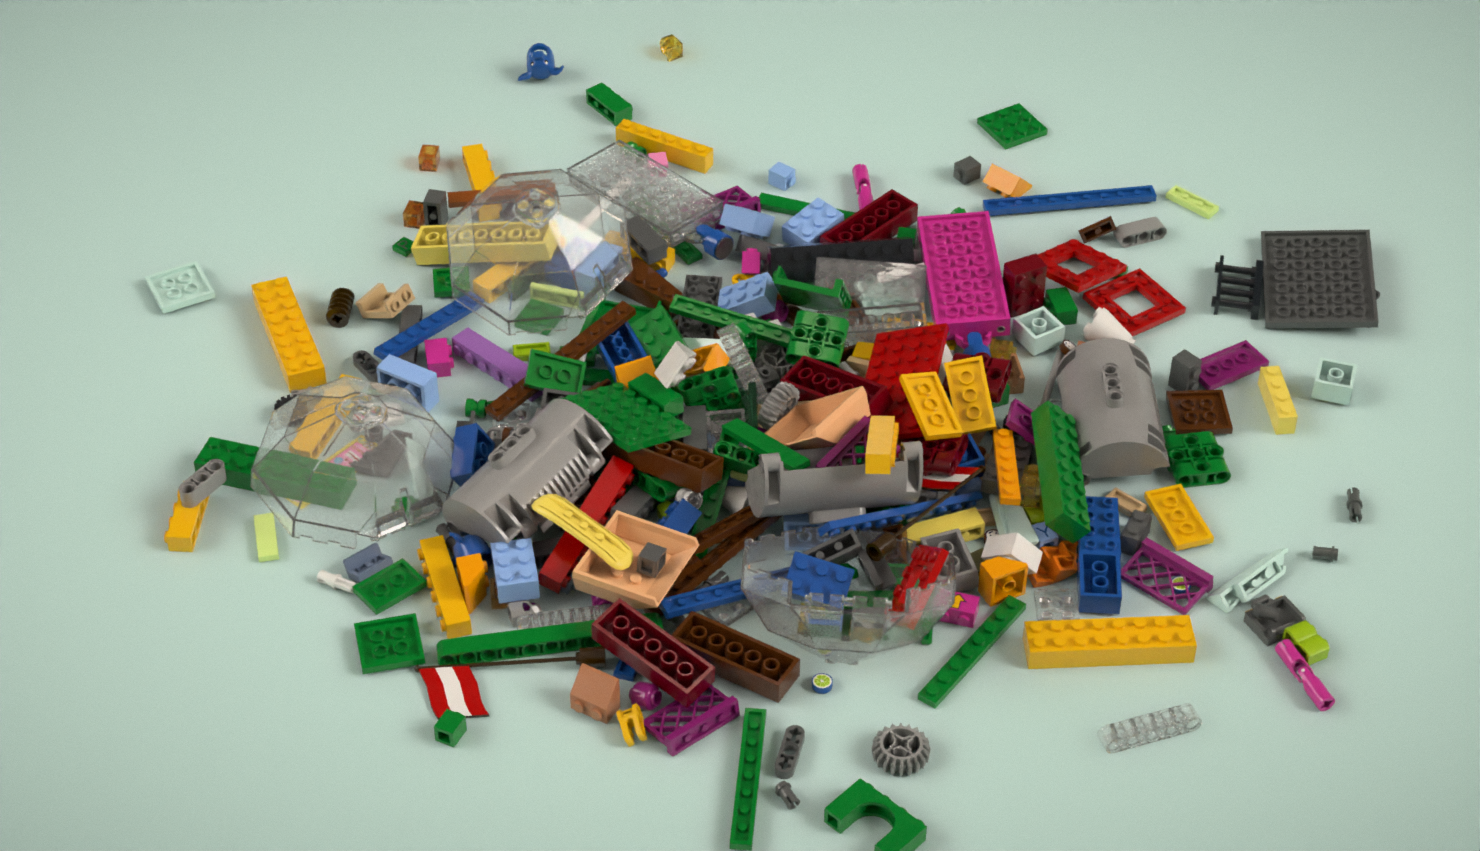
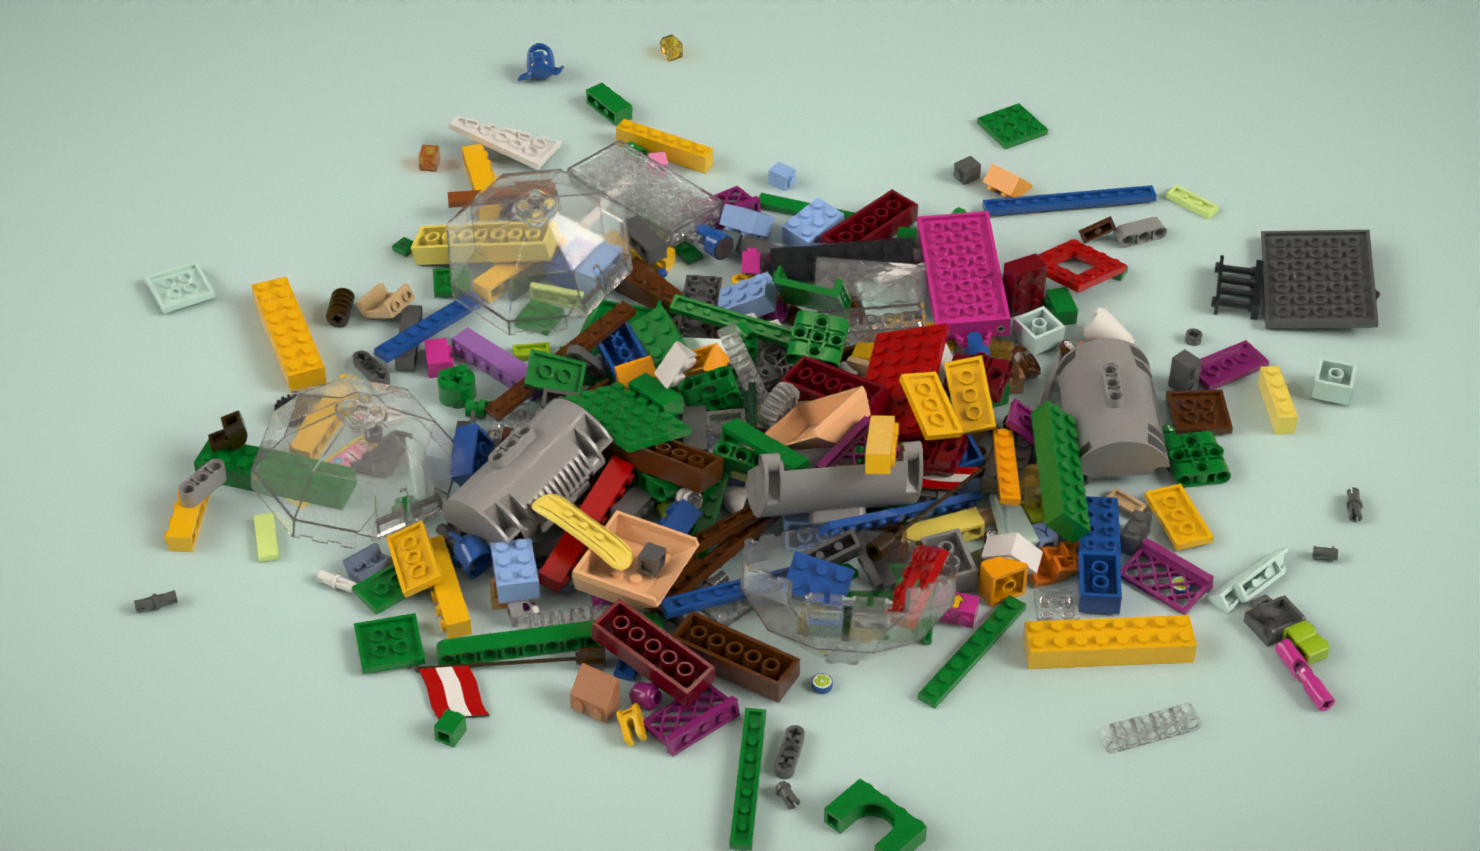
(155, 601): none -> dark grey pin
(232, 434): none -> dark brown brick
(414, 215): clear orange brick -> none
(414, 559): none -> yellow plate
(416, 379): light blue brick -> none
(435, 207): dark grey brick -> none
(456, 385): none -> green brick
(472, 579): light orange slope -> none
(507, 141): none -> white wing
(594, 366): none -> dark grey beam
(862, 185): dark pink piece -> none
(901, 743): light grey gear -> none
(1026, 361): none -> reddish brown tile
(1165, 304): red plate -> none
(1193, 337): none -> dark grey bush

